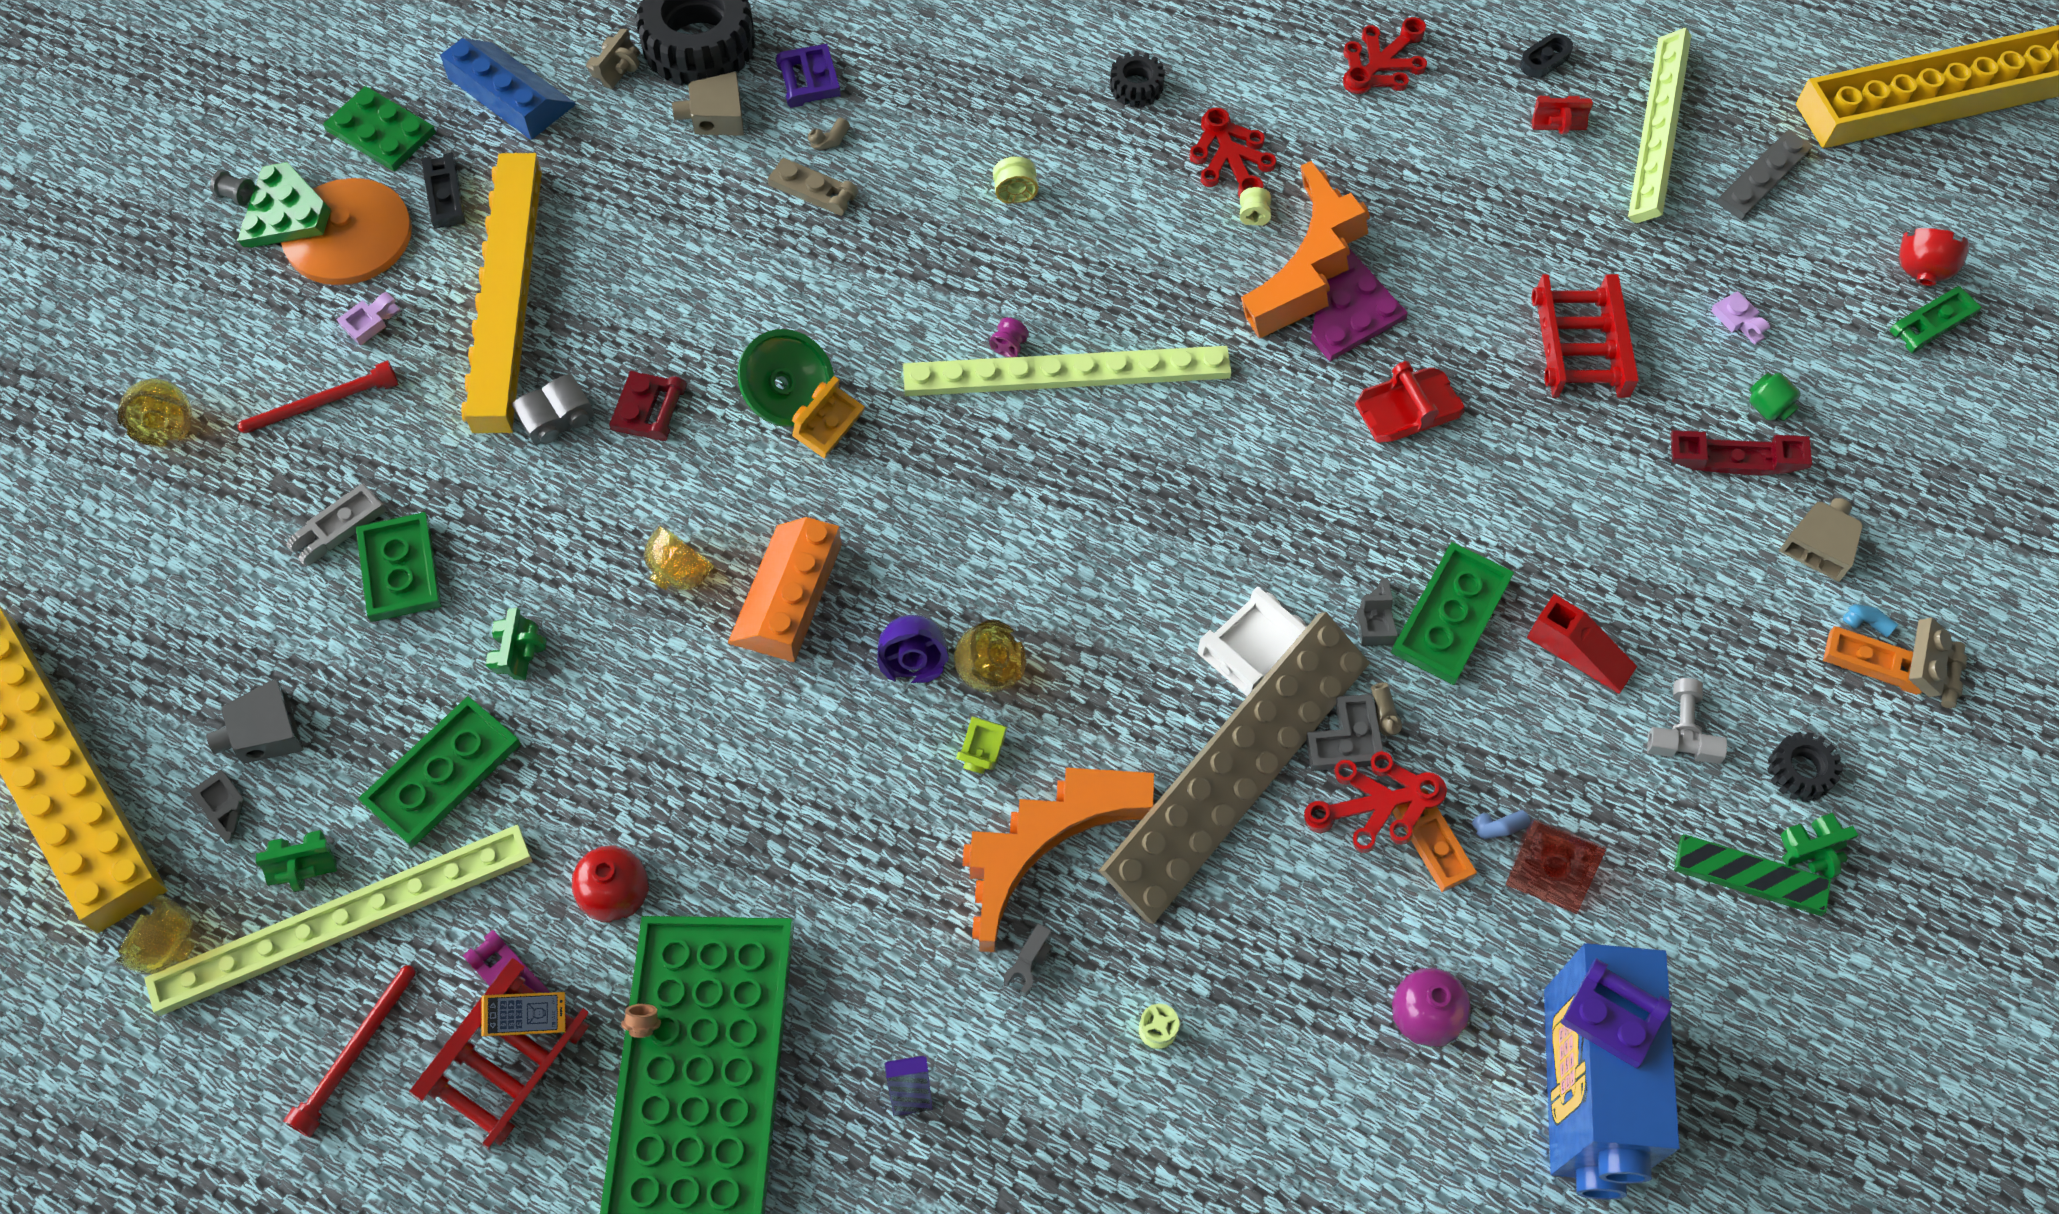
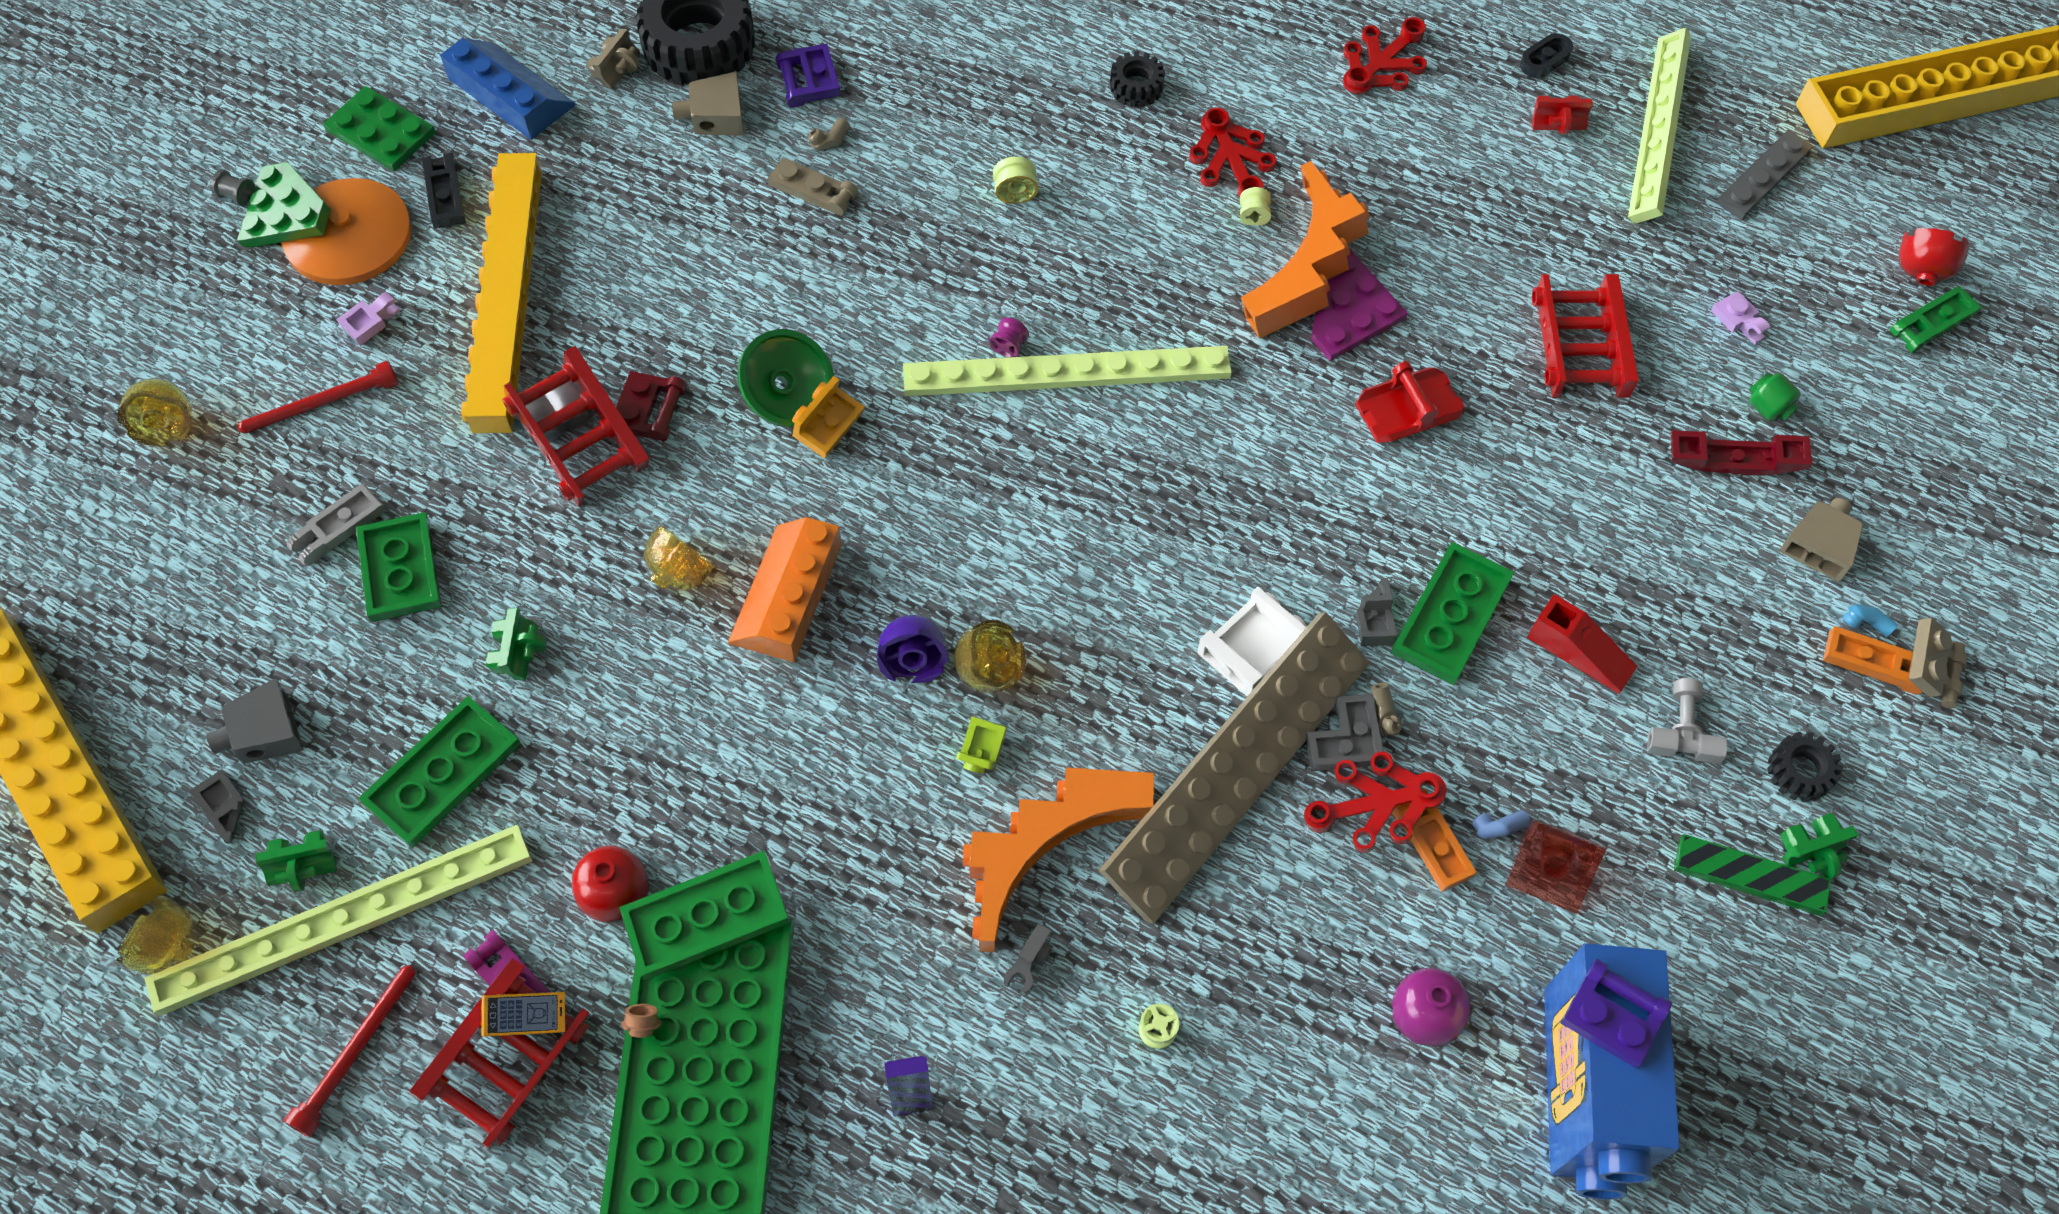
(593, 397): none -> red fence
(704, 915): none -> green plate

